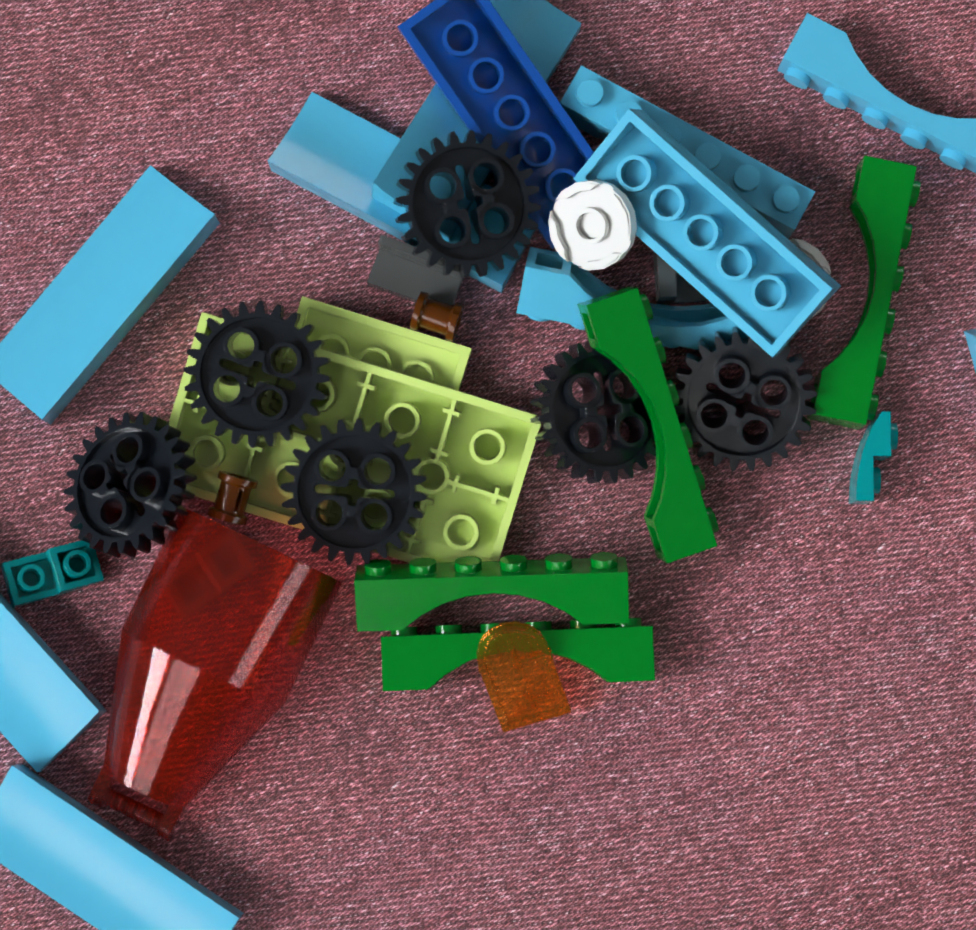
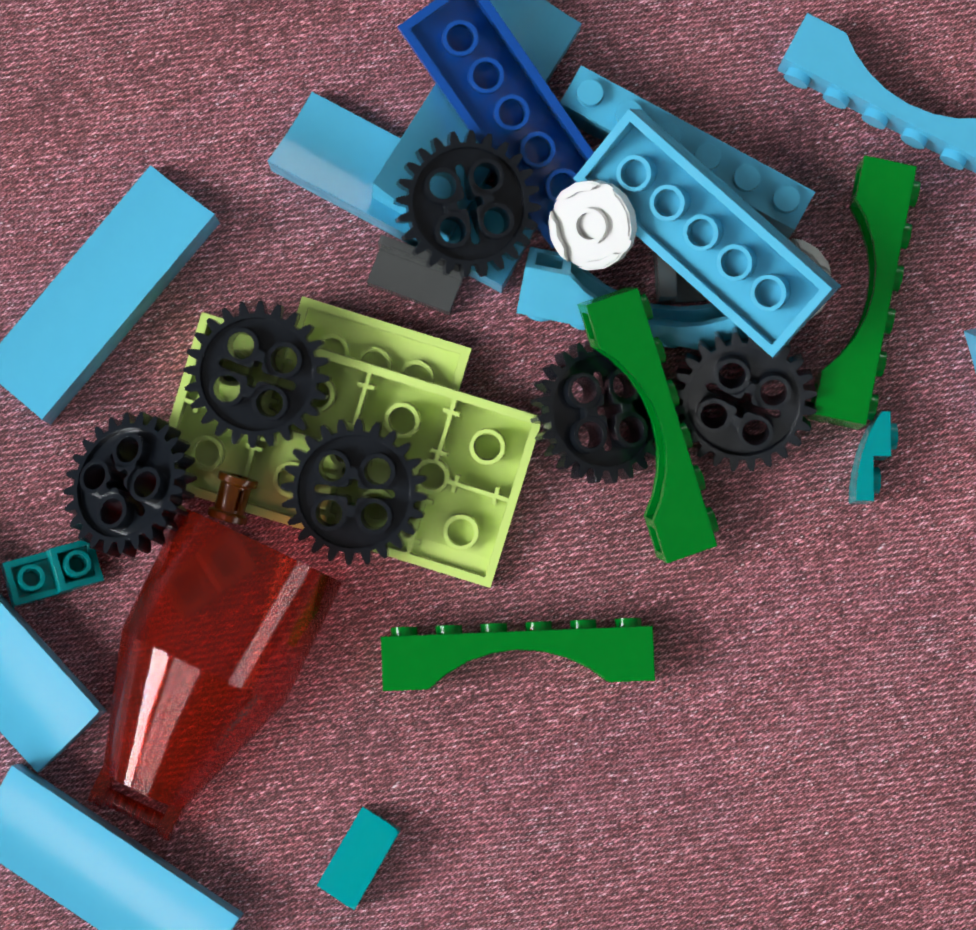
(358, 857): none -> teal slope
(436, 316): reddish brown bush -> none
(520, 675): clear orange window -> none
(586, 588): green arch -> none

